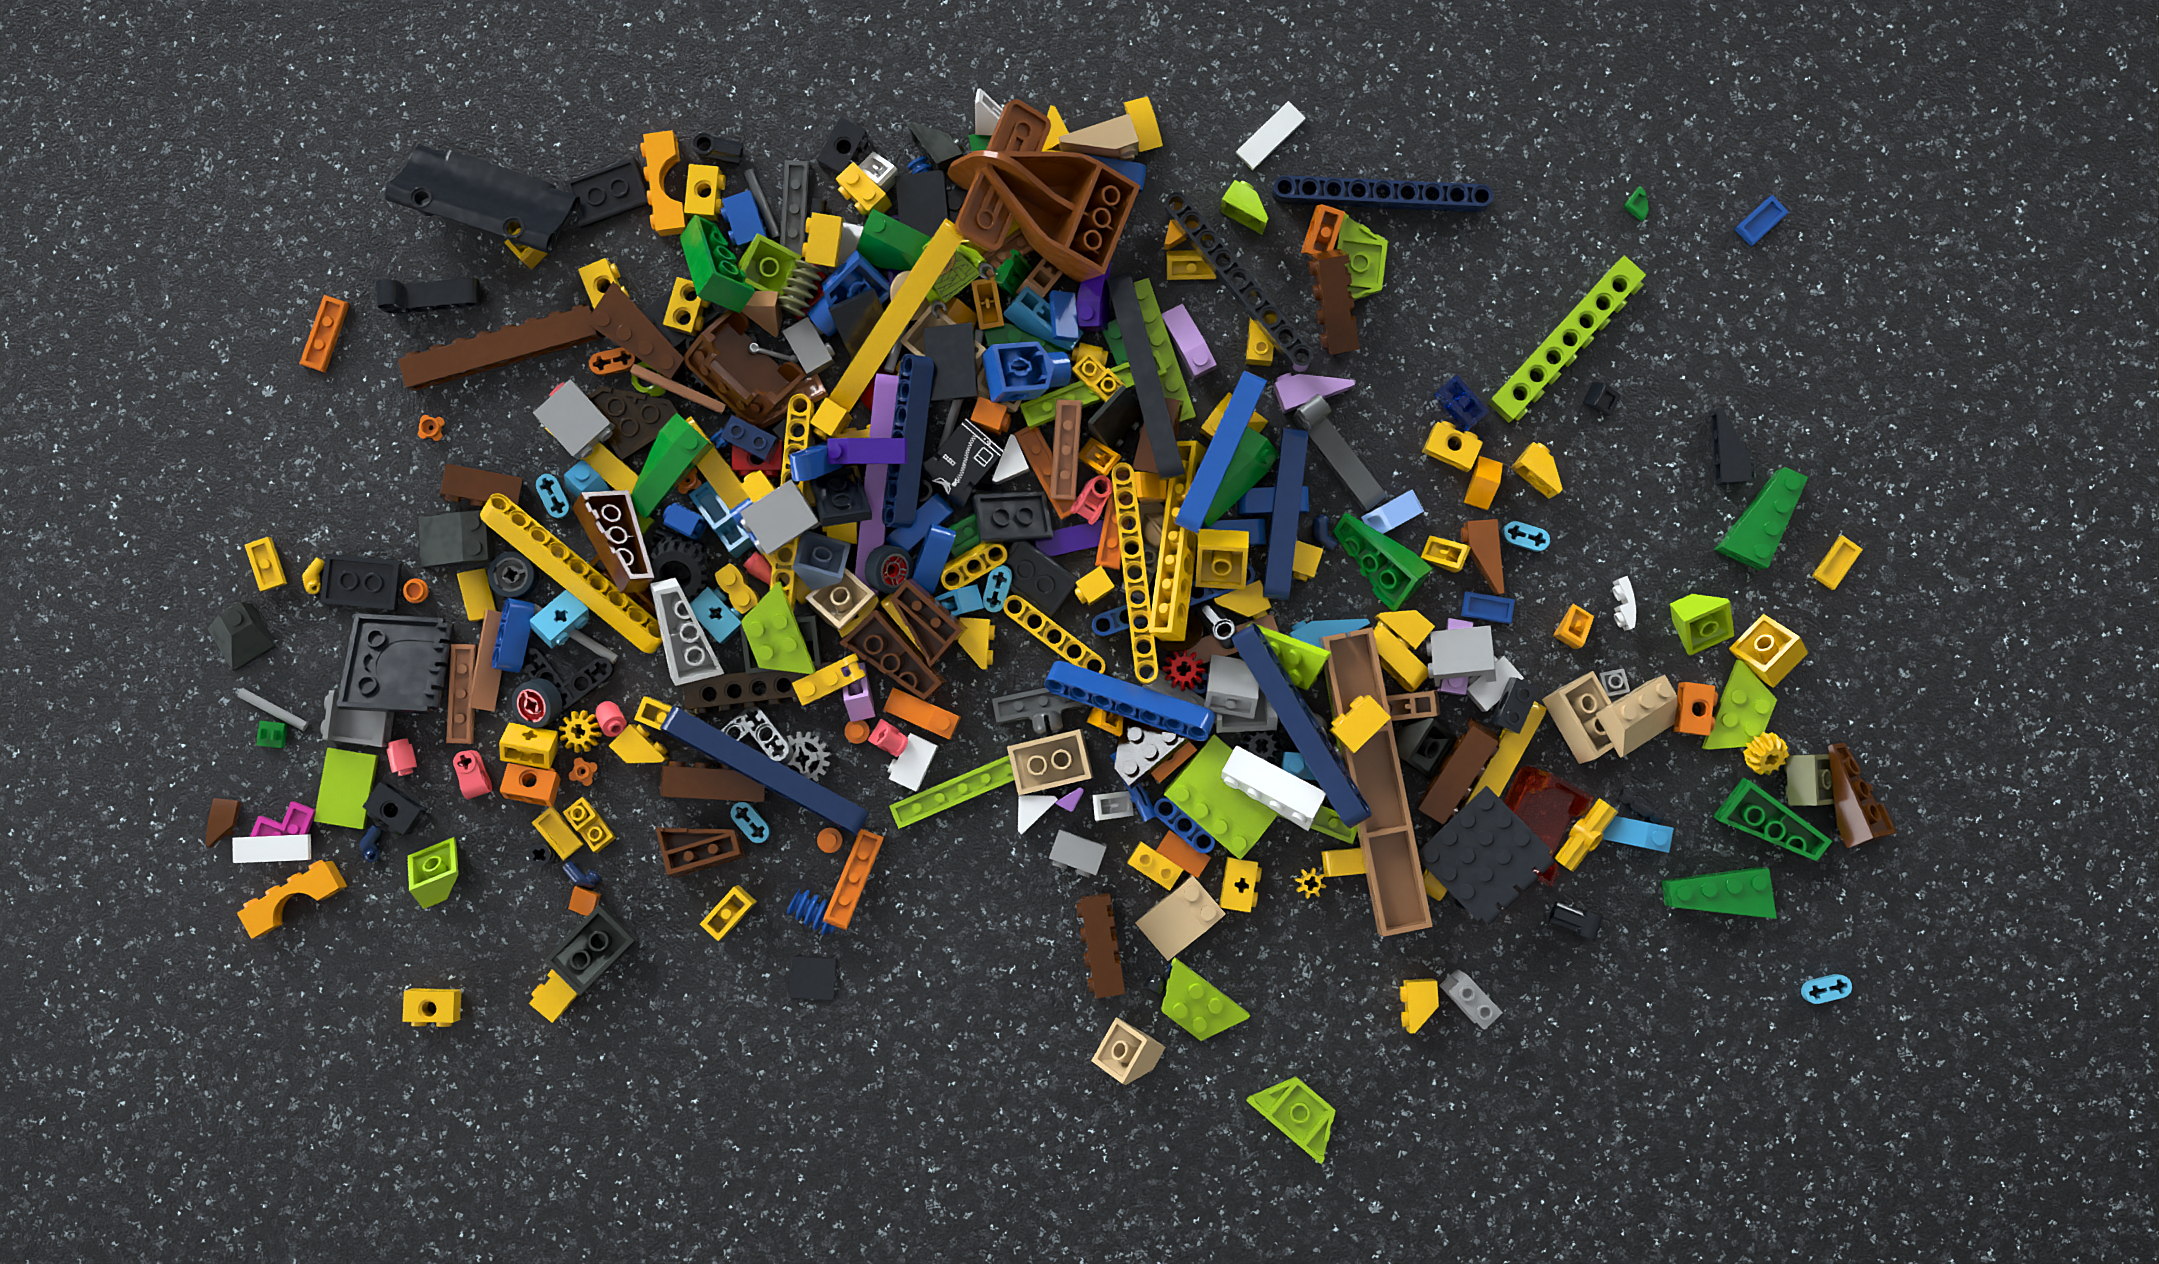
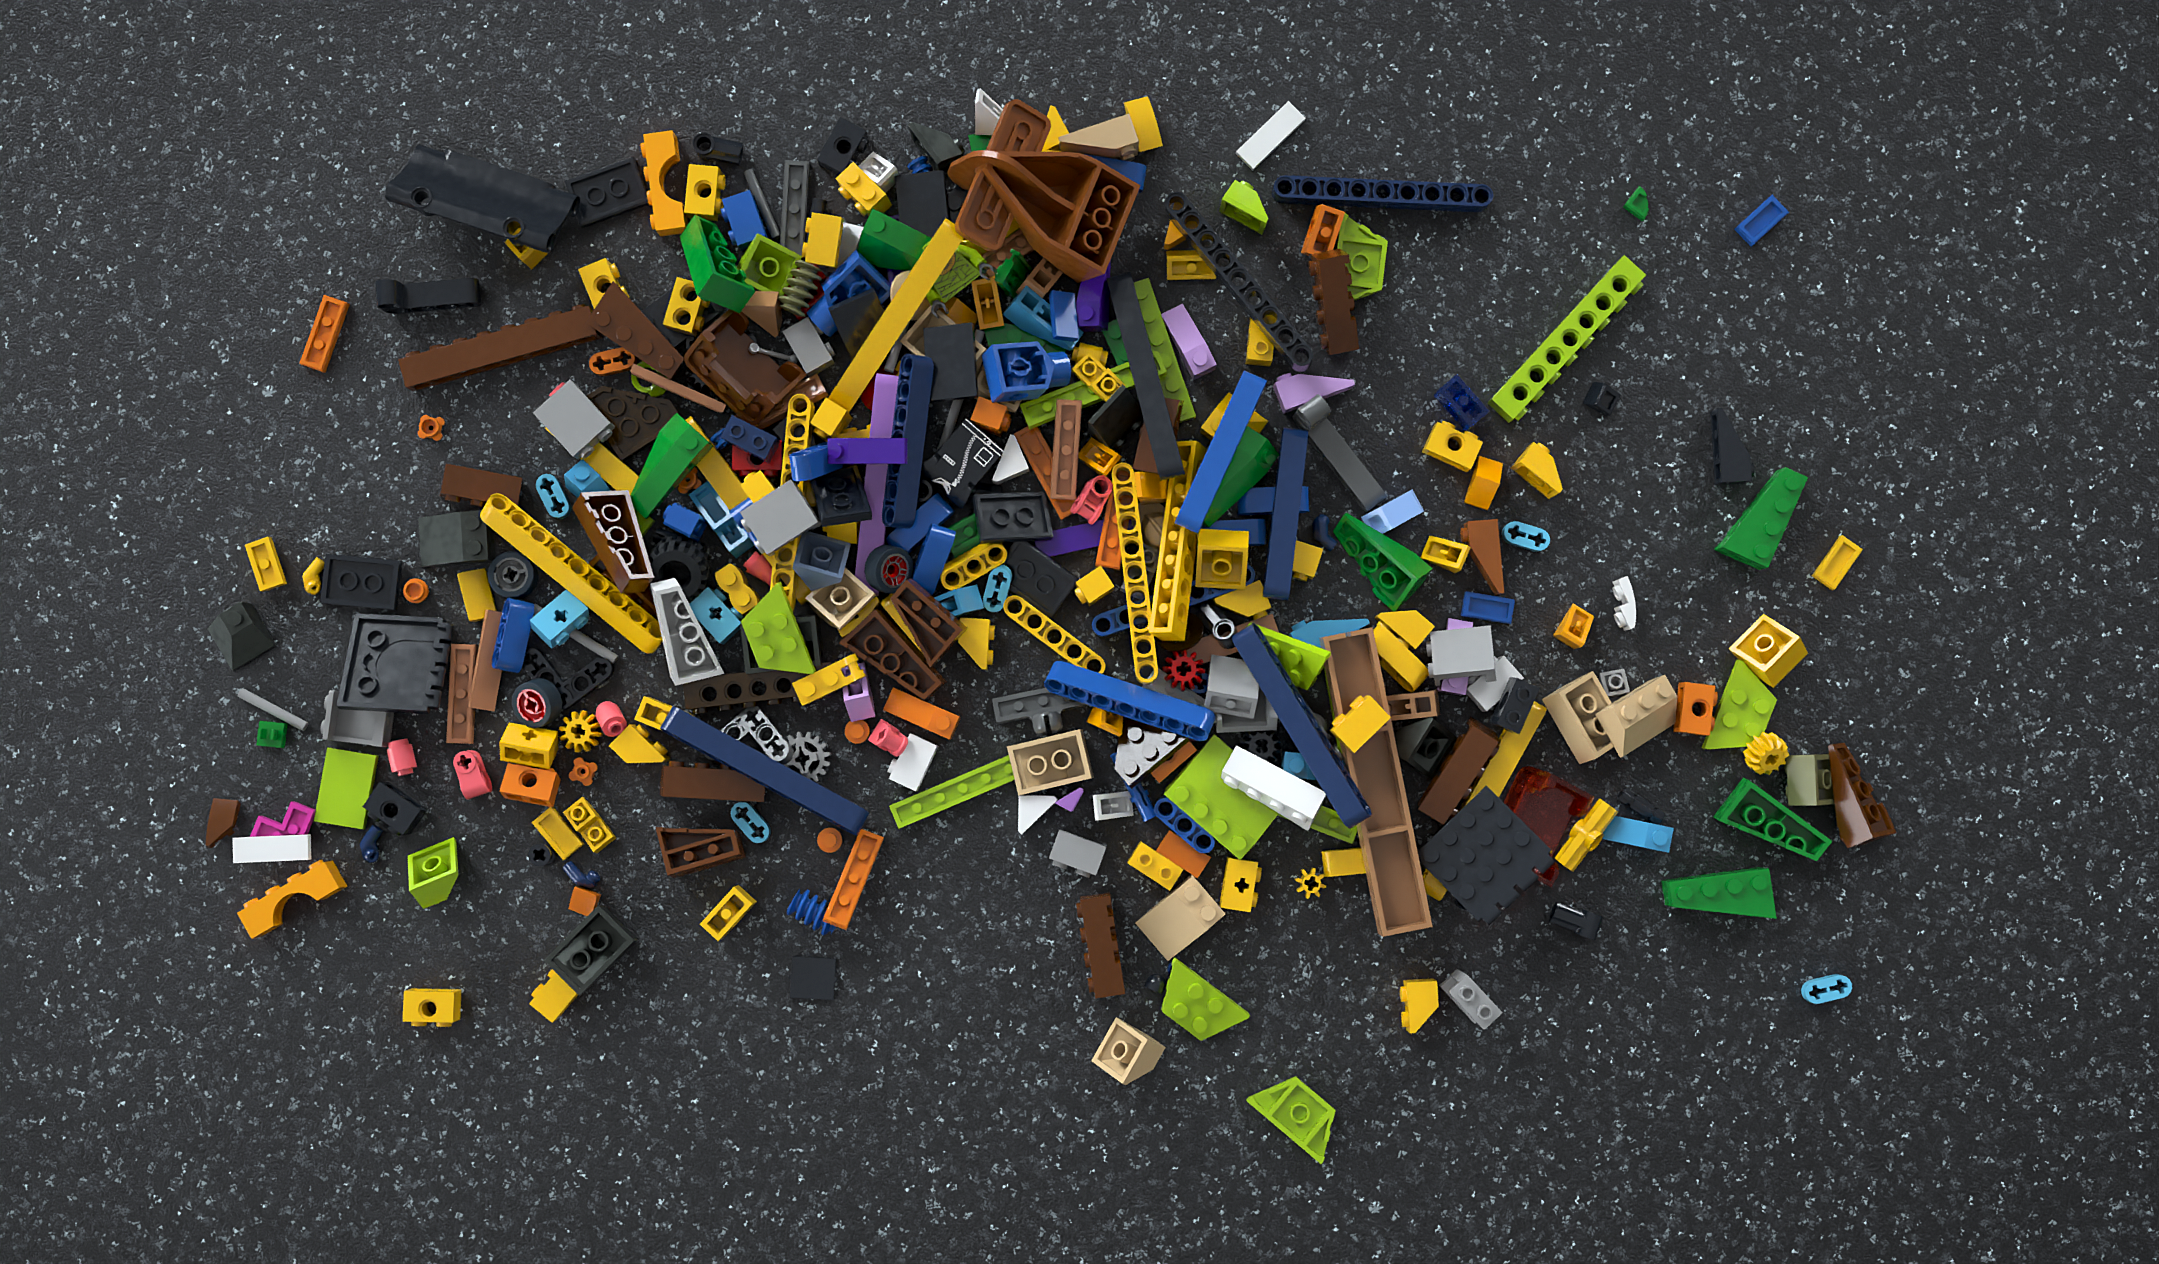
(1702, 621): lime slope -> none

